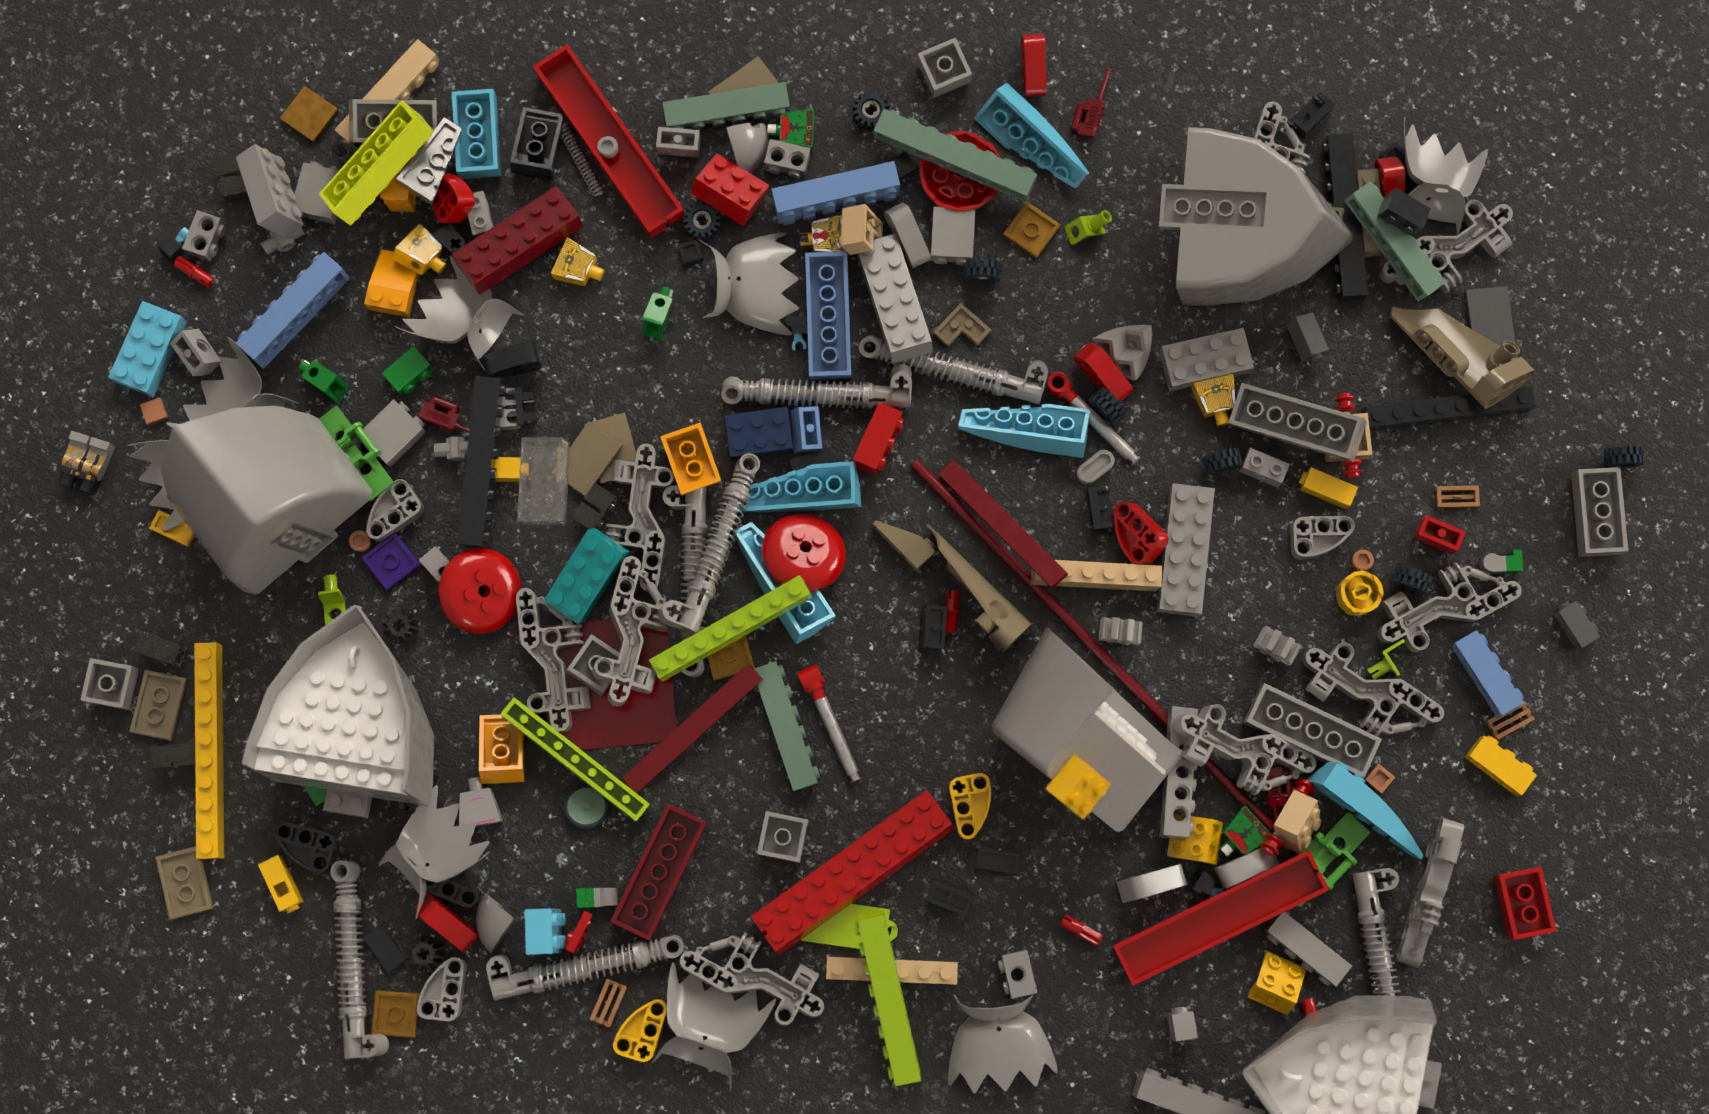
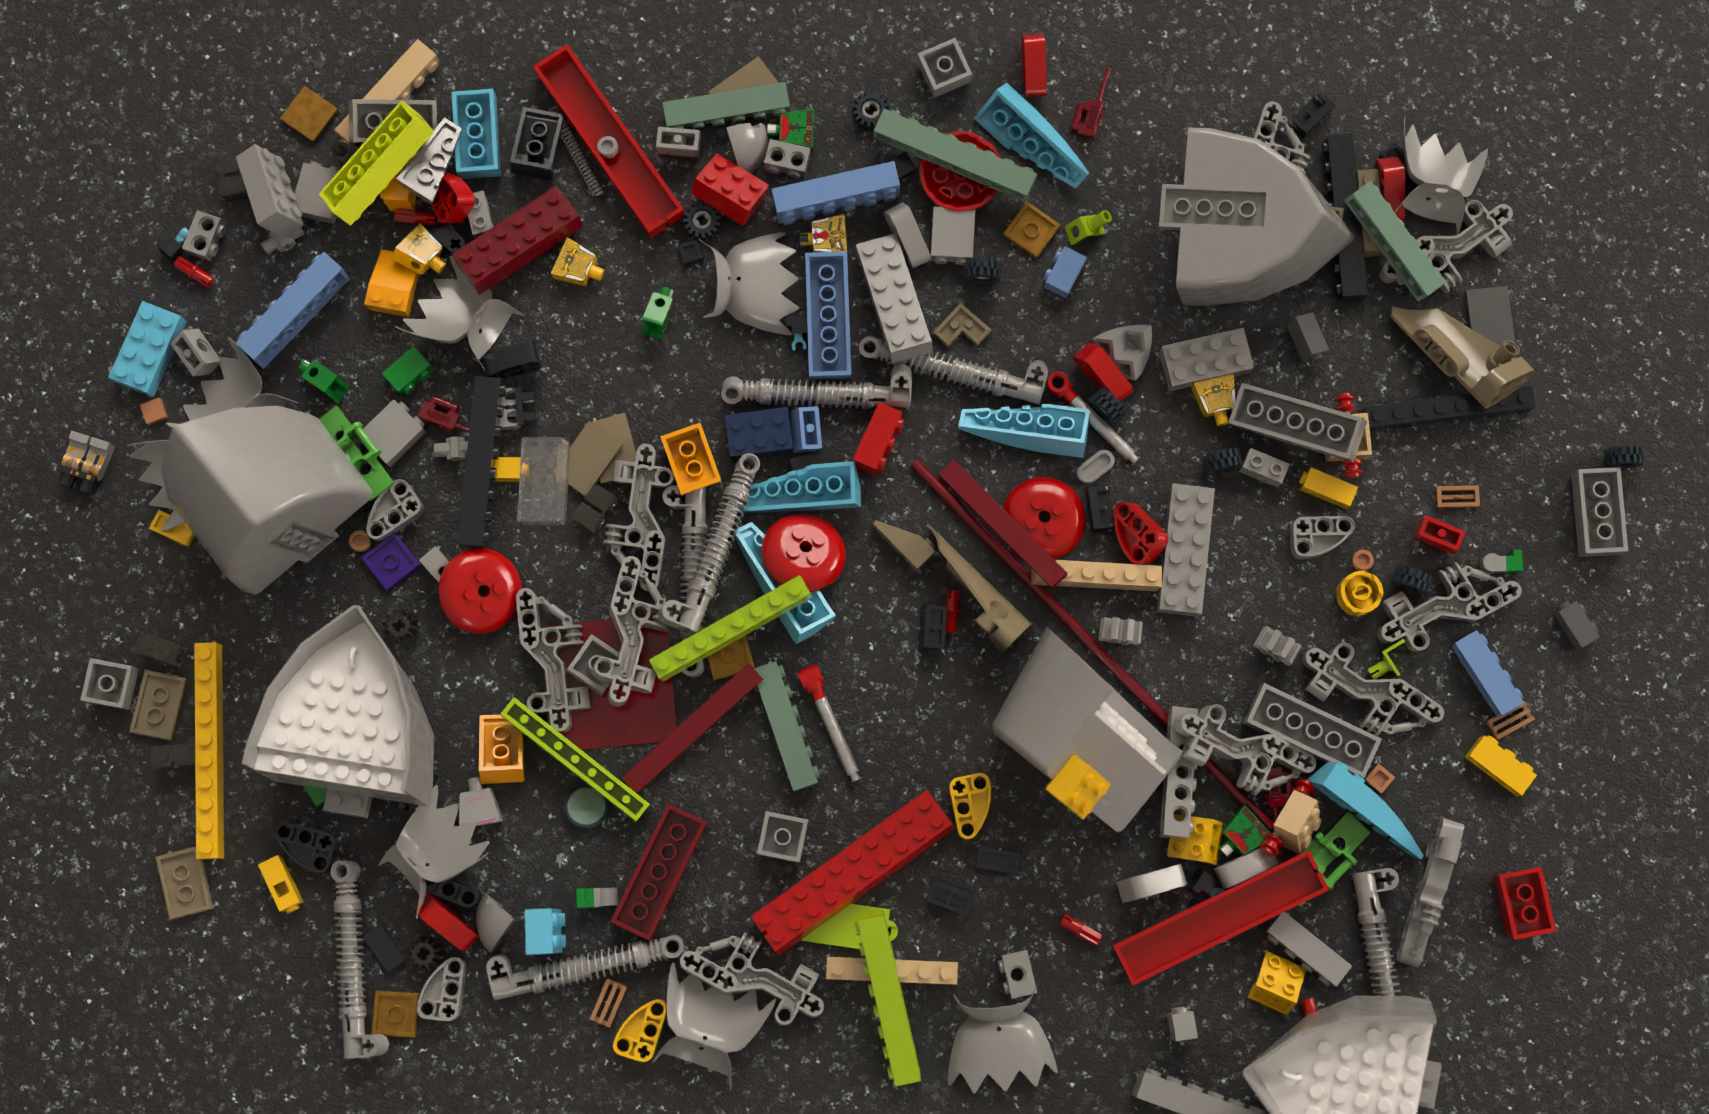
(331, 597): lime bracket -> none
(415, 217): none -> red axle
(575, 938): red wing -> none
(586, 575): teal brick -> none
(859, 229): tan brick -> none
(1059, 503): none -> red brick
(1065, 271): none -> medium blue brick
(1403, 212): black brick -> none

